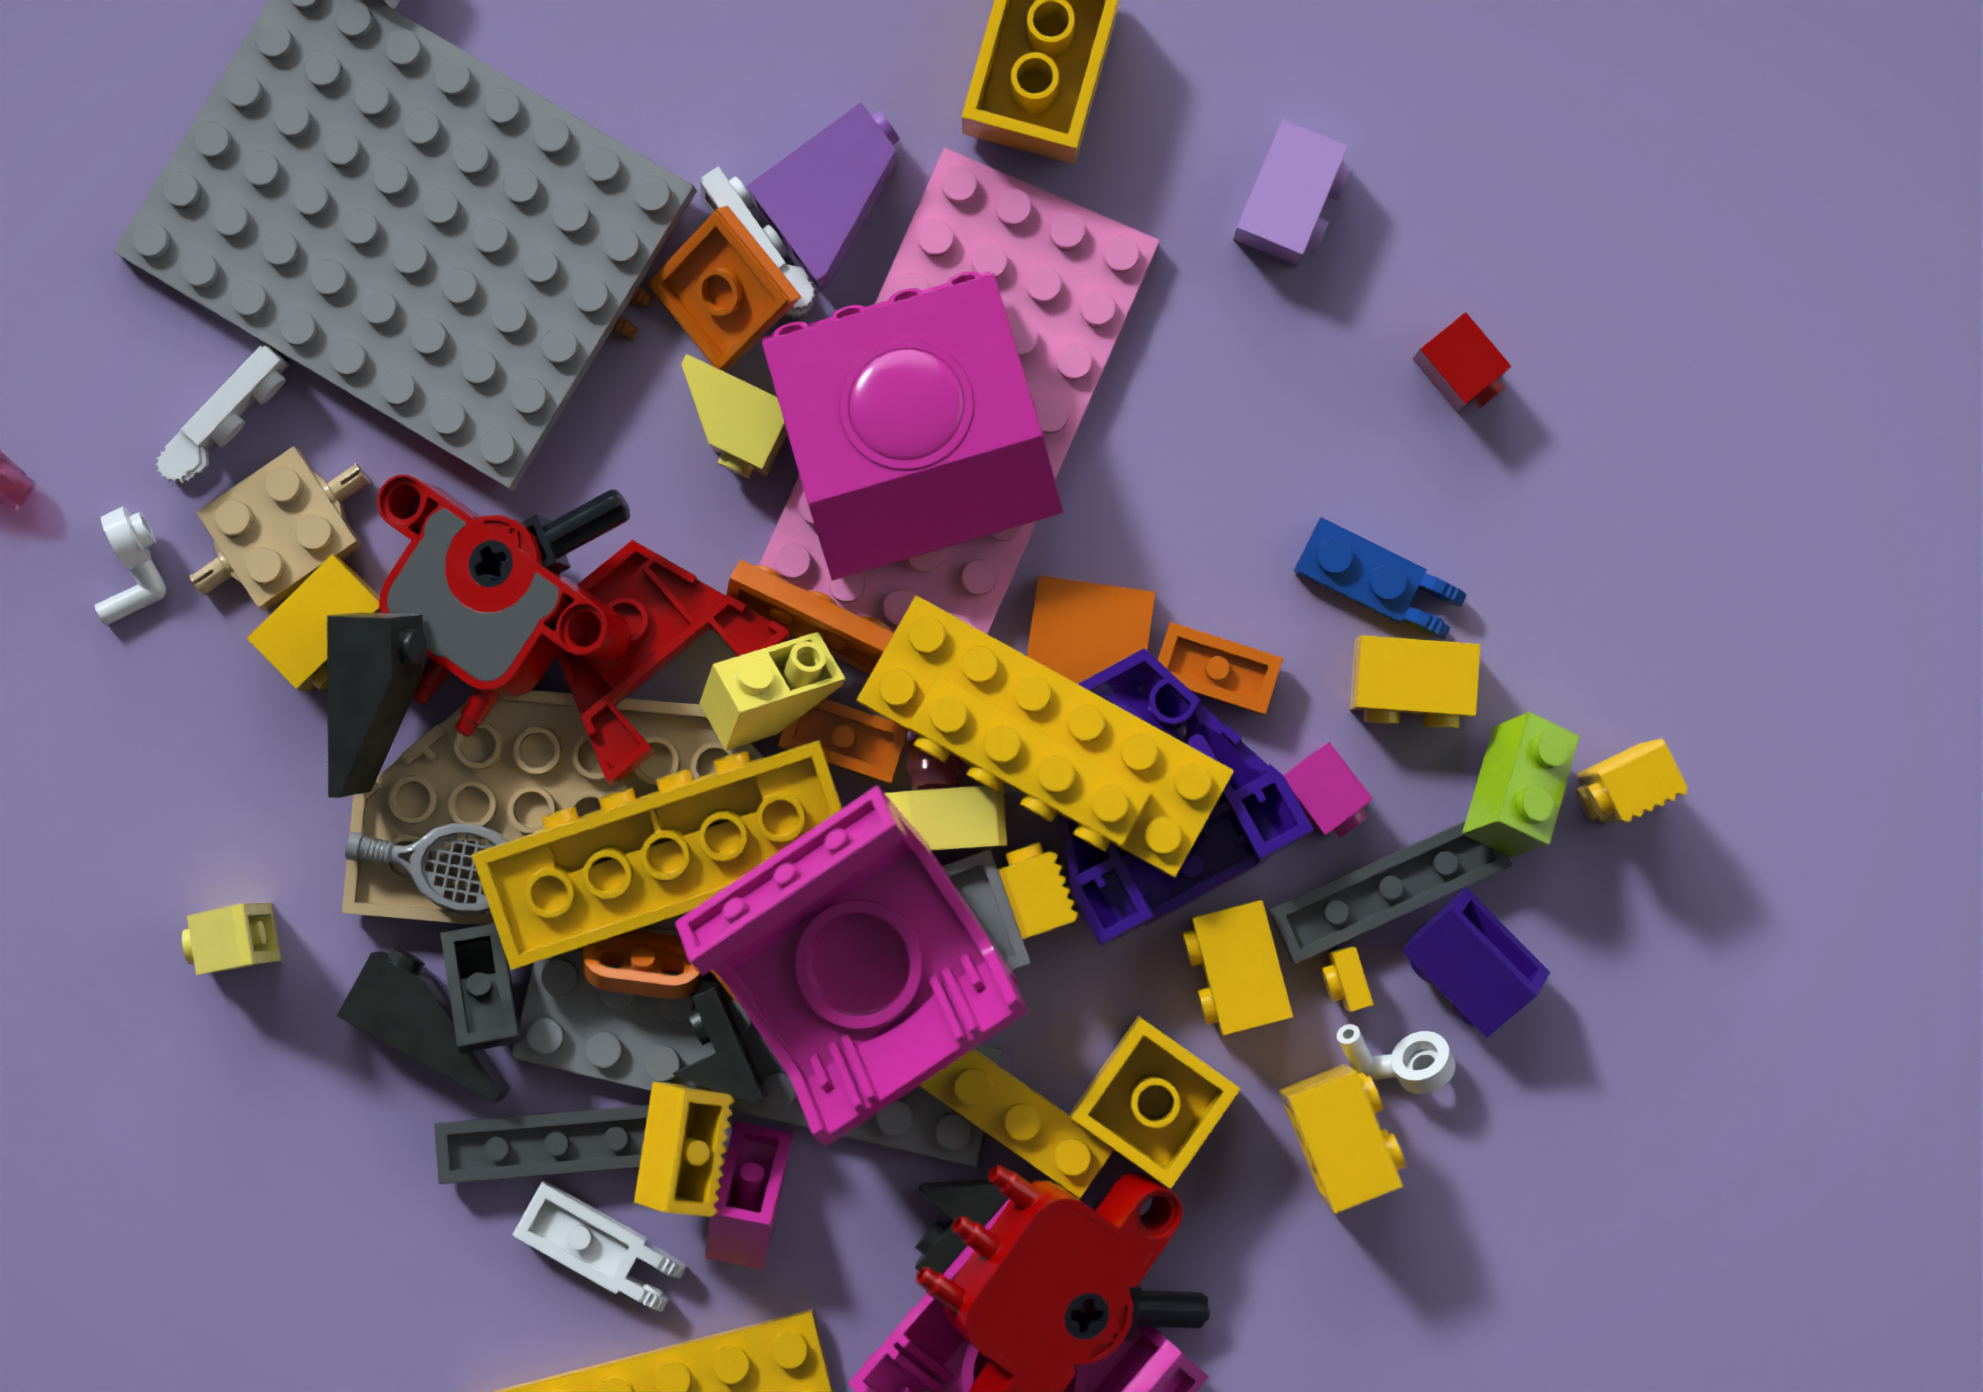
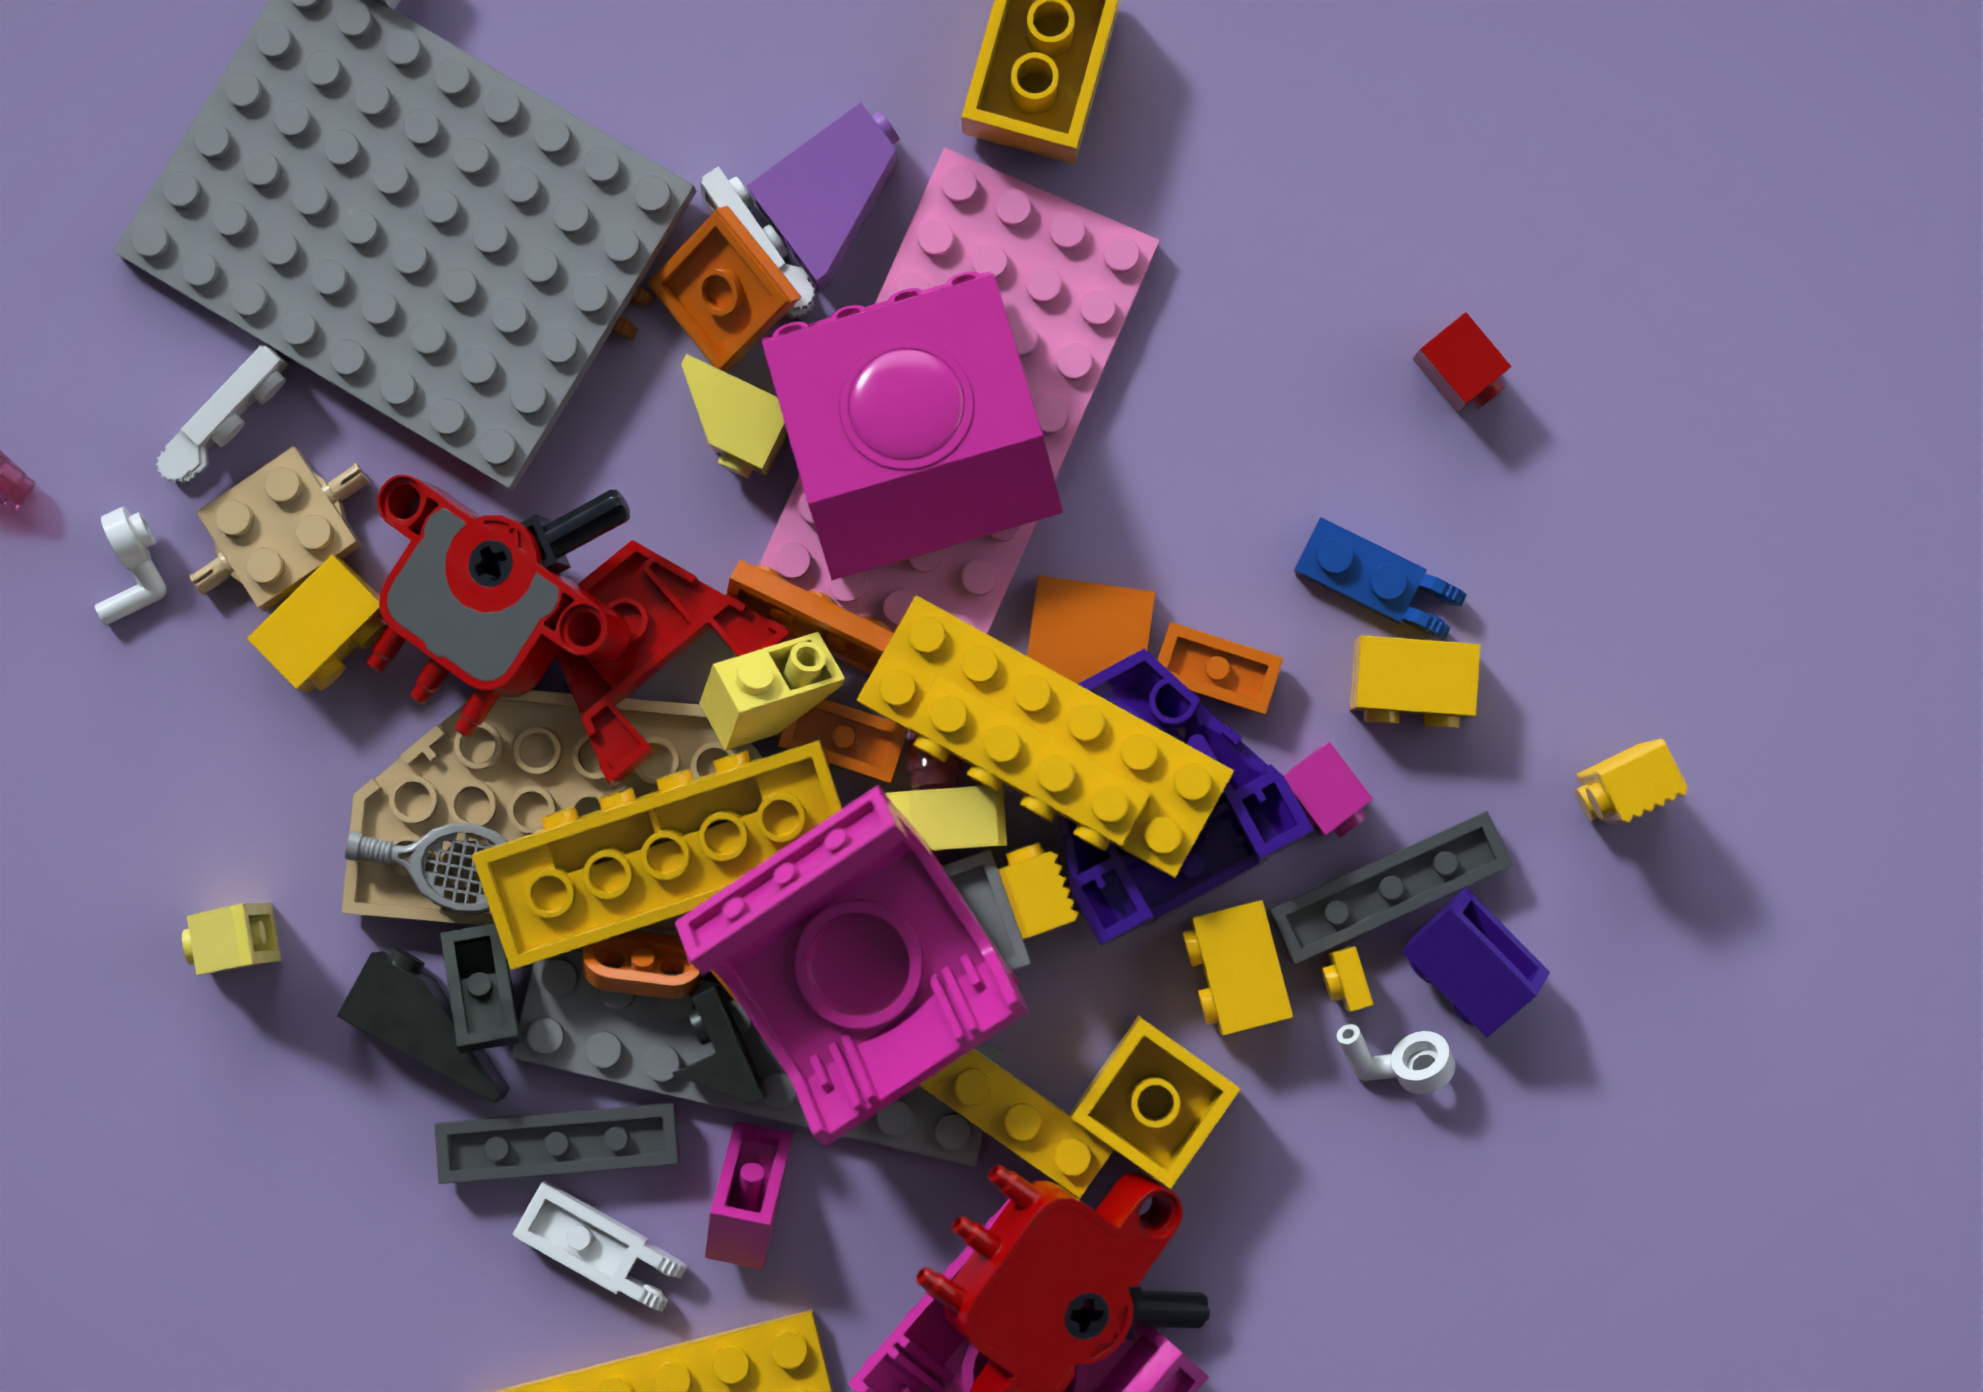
(370, 684): pearl dark grey slope -> none
(683, 1149): yellow brick -> none
(968, 1198): pearl dark grey slope -> none
(1291, 193): lavender brick -> none
(1342, 1137): yellow brick -> none
(1521, 785): lime brick -> none

